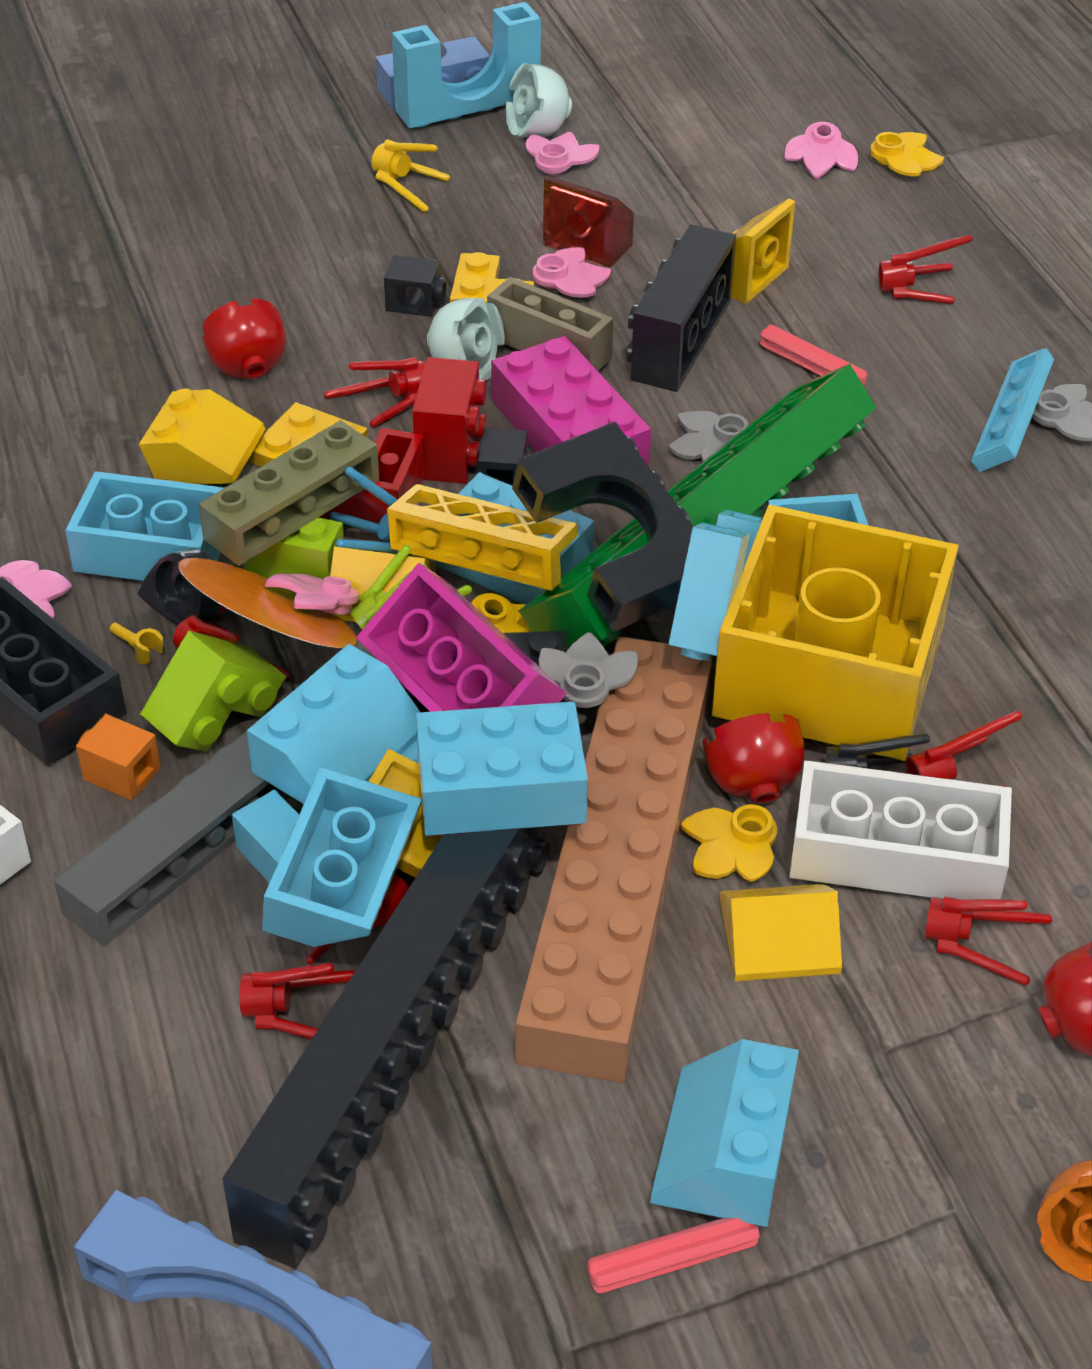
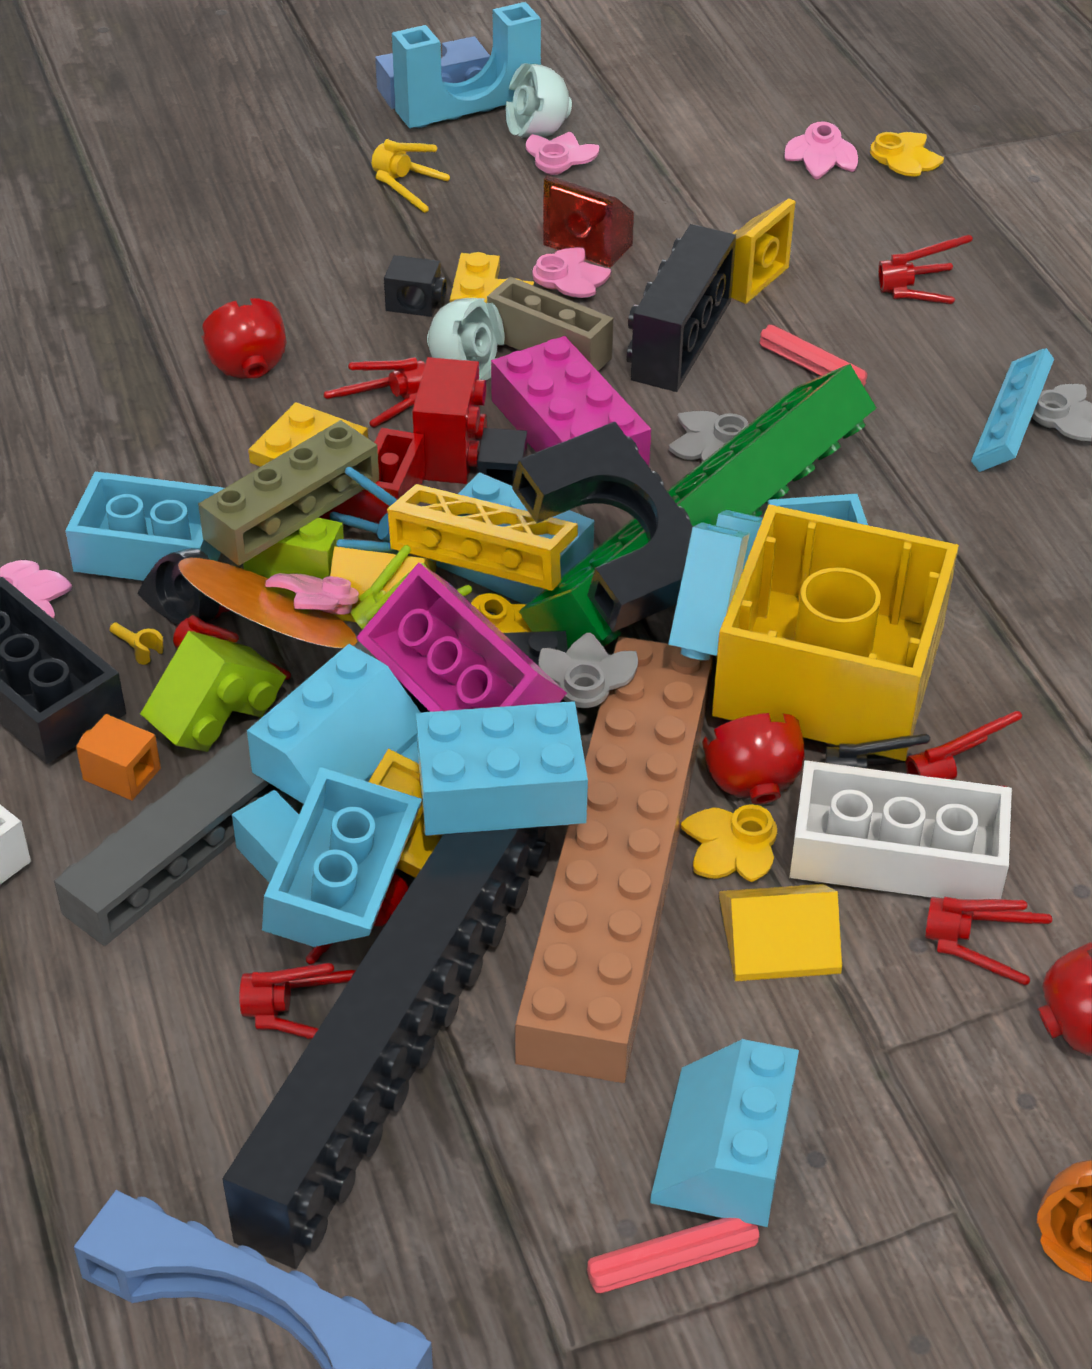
(200, 439): yellow slope -> none

